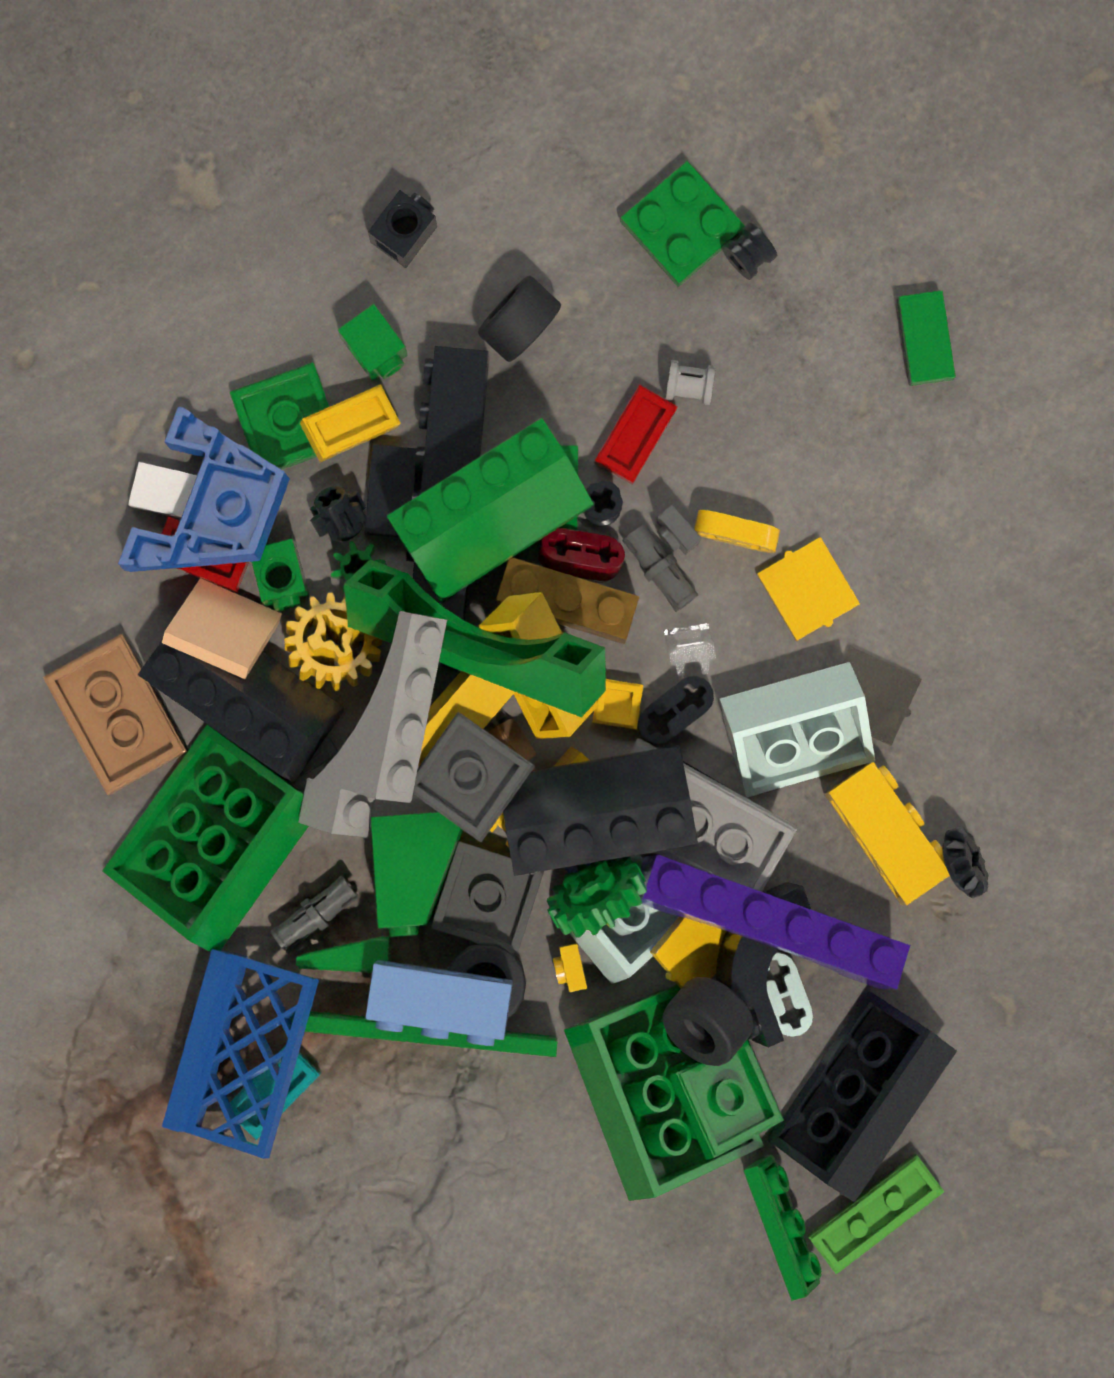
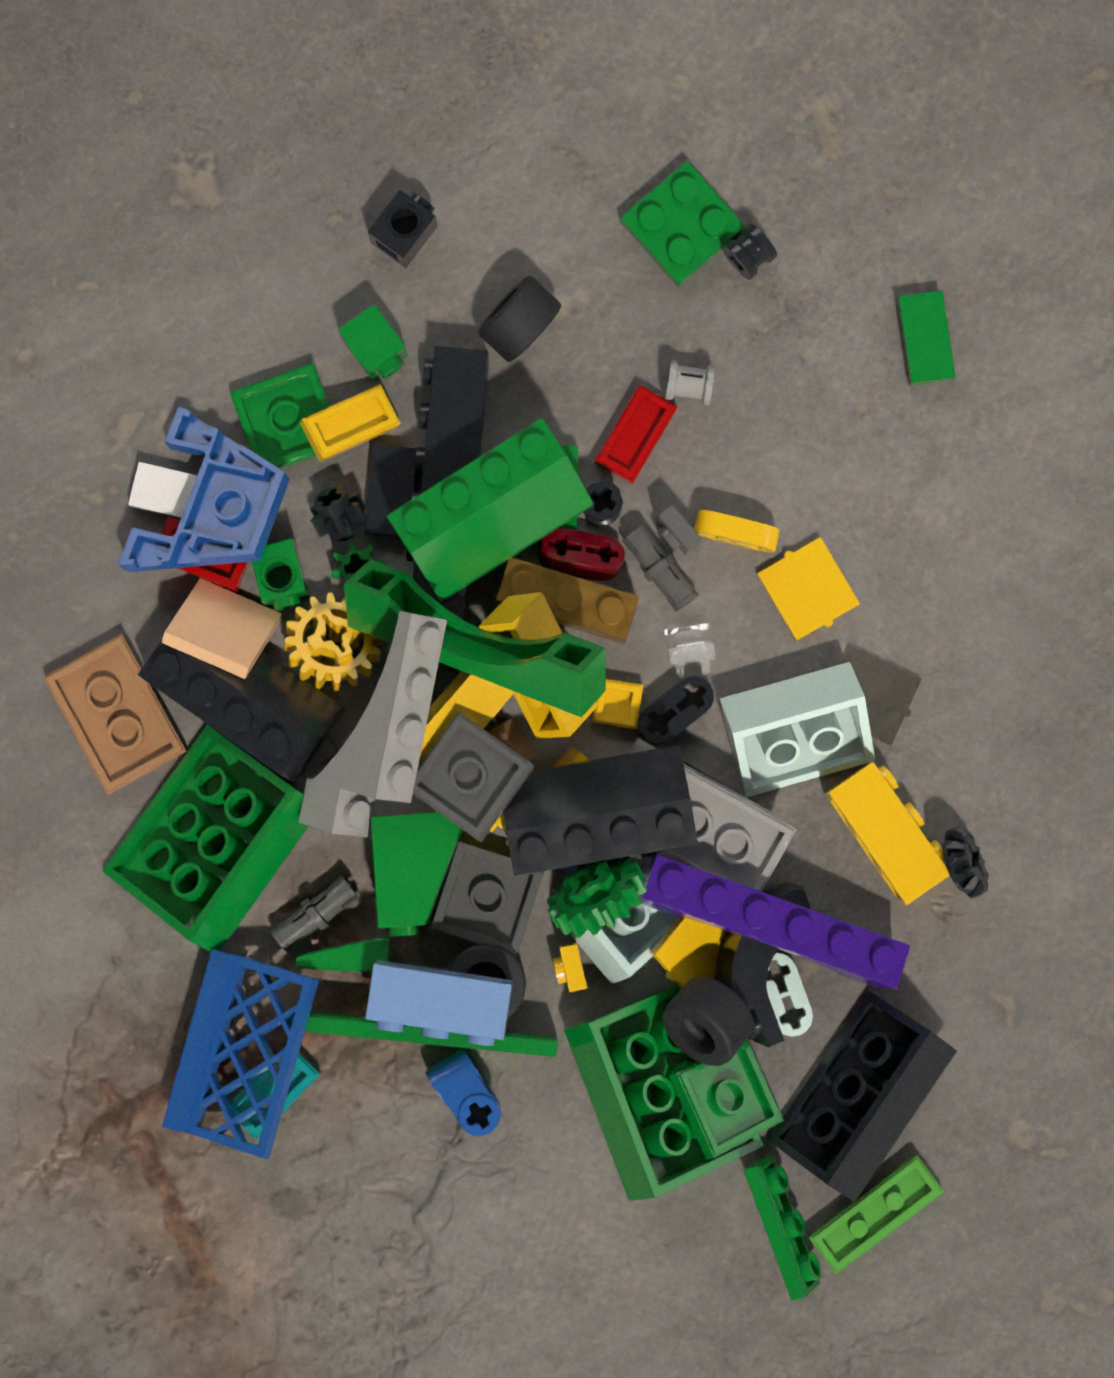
(459, 1086): none -> blue piece

